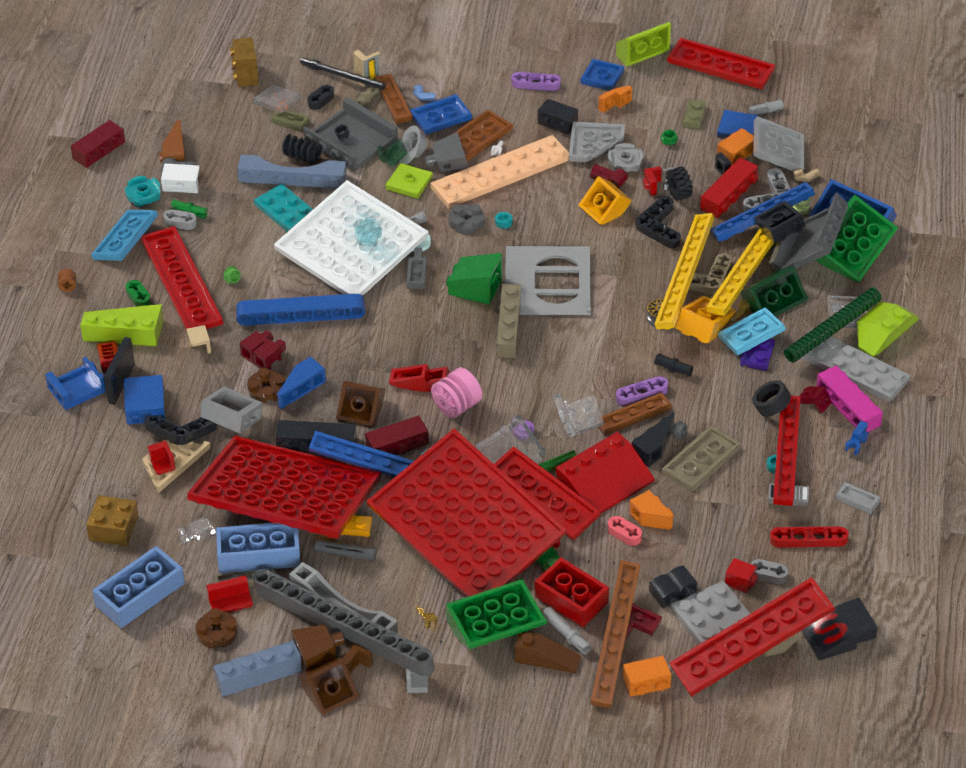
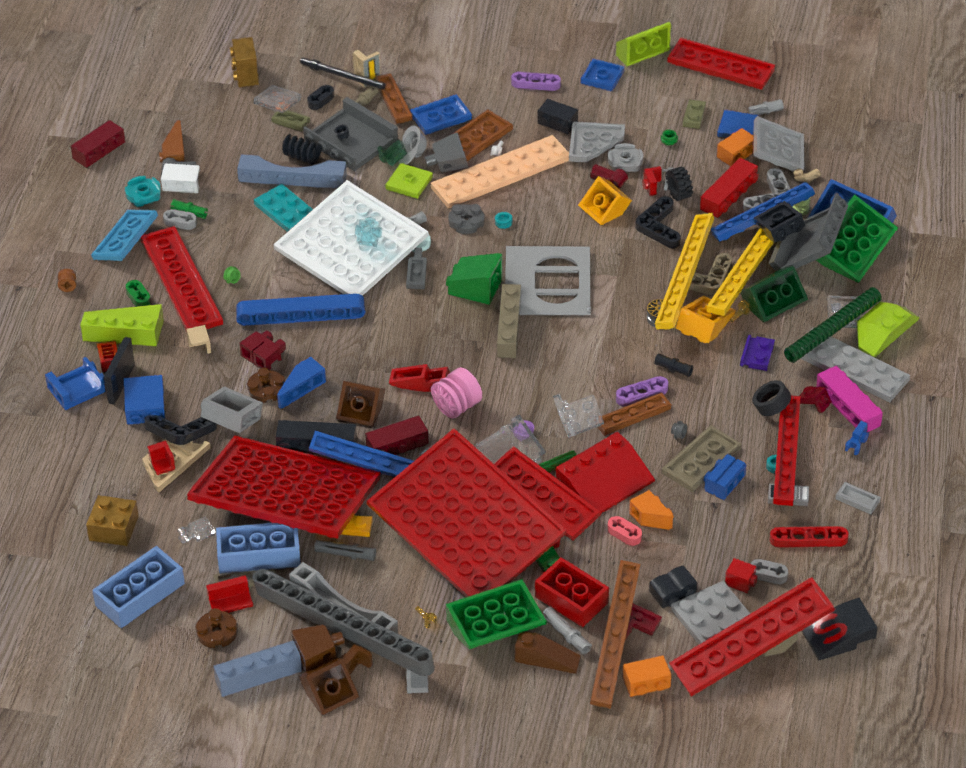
(421, 95): medium blue arm -> none
(618, 97): orange slope -> none
(653, 442): black slope -> none
(722, 164): black tile -> none
(724, 476): none -> blue brick
(751, 331): medium azure tile -> none

